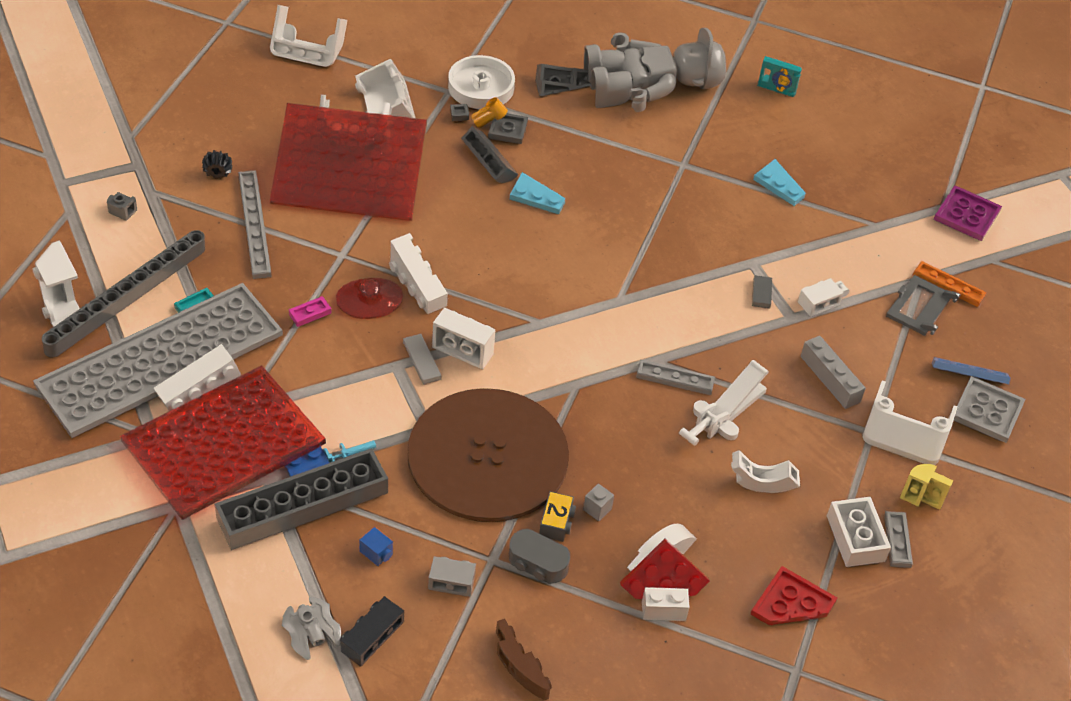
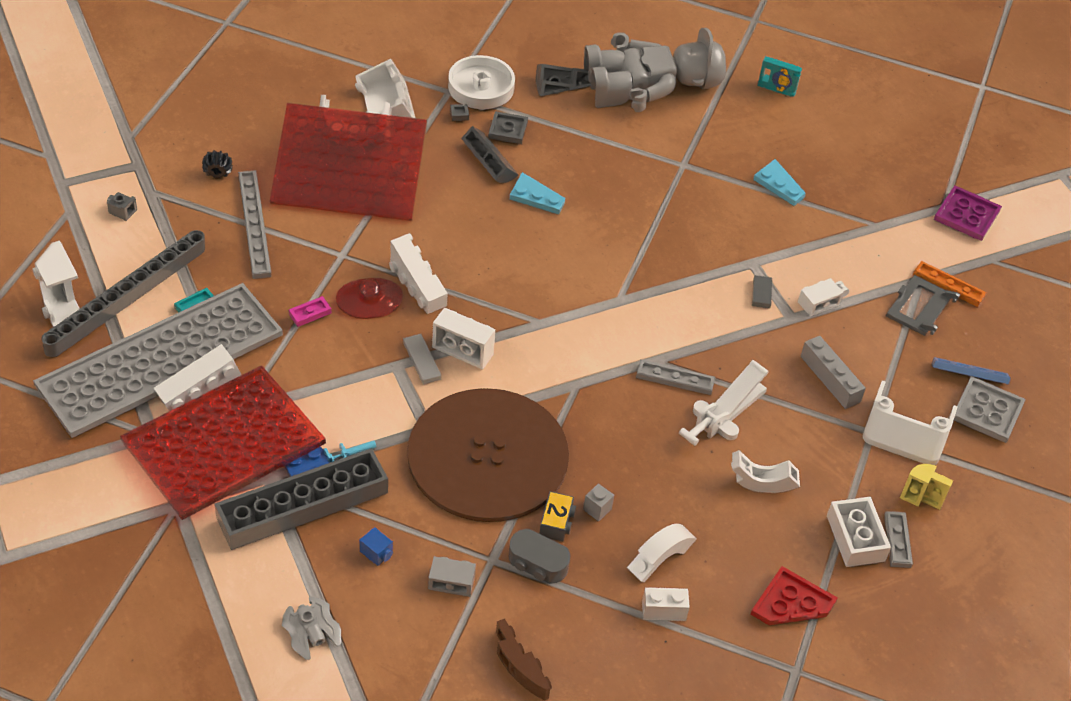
(287, 46): white windscreen -> none
(371, 631): black brick -> none
(493, 110): light orange piece -> none
(664, 569): red plate -> none

